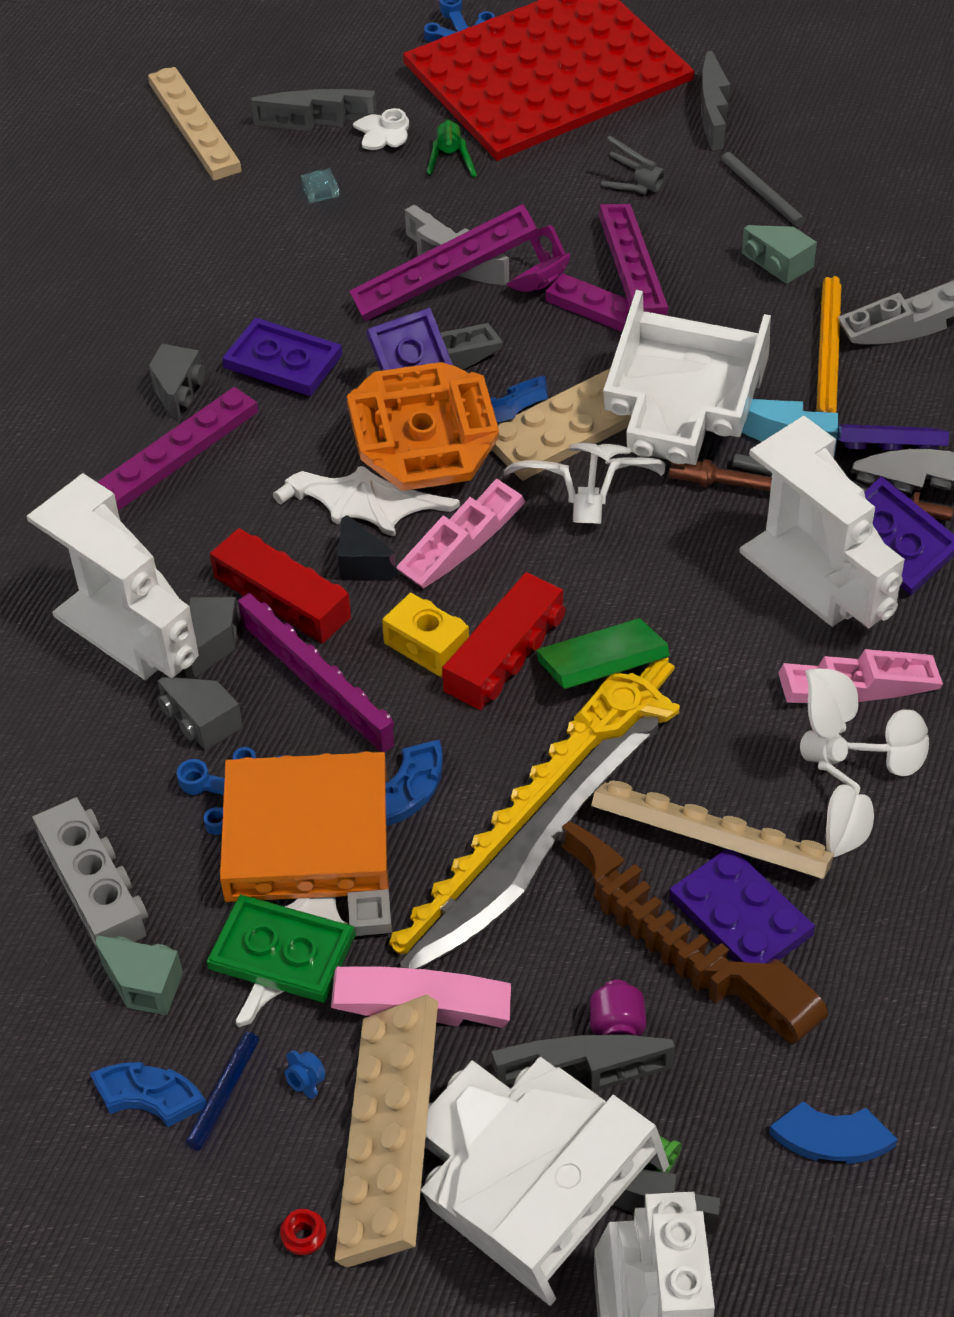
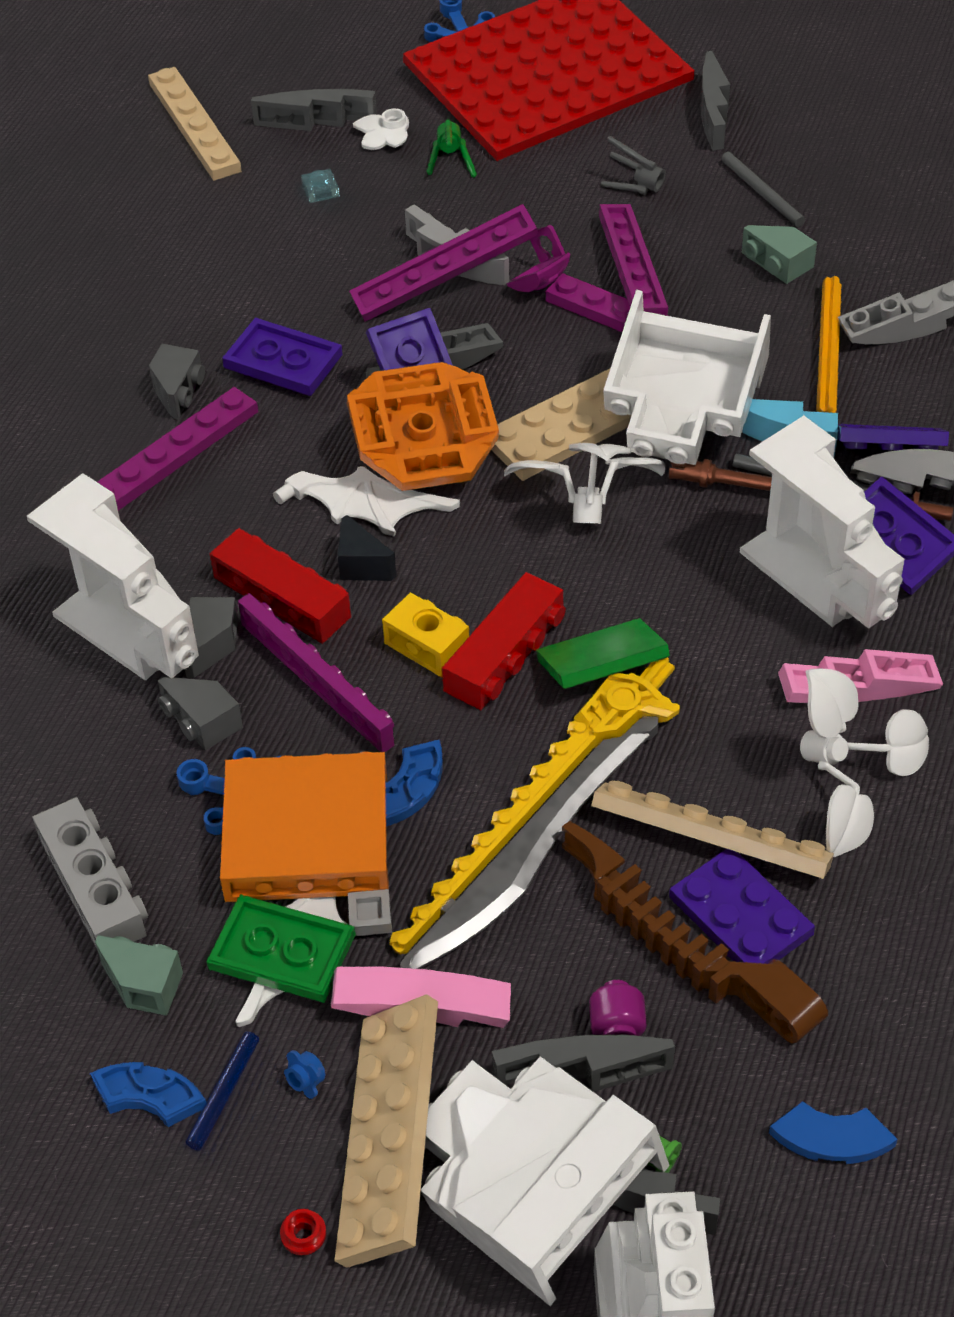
(460, 536): bright pink slope -> none
(519, 397): blue tile -> none

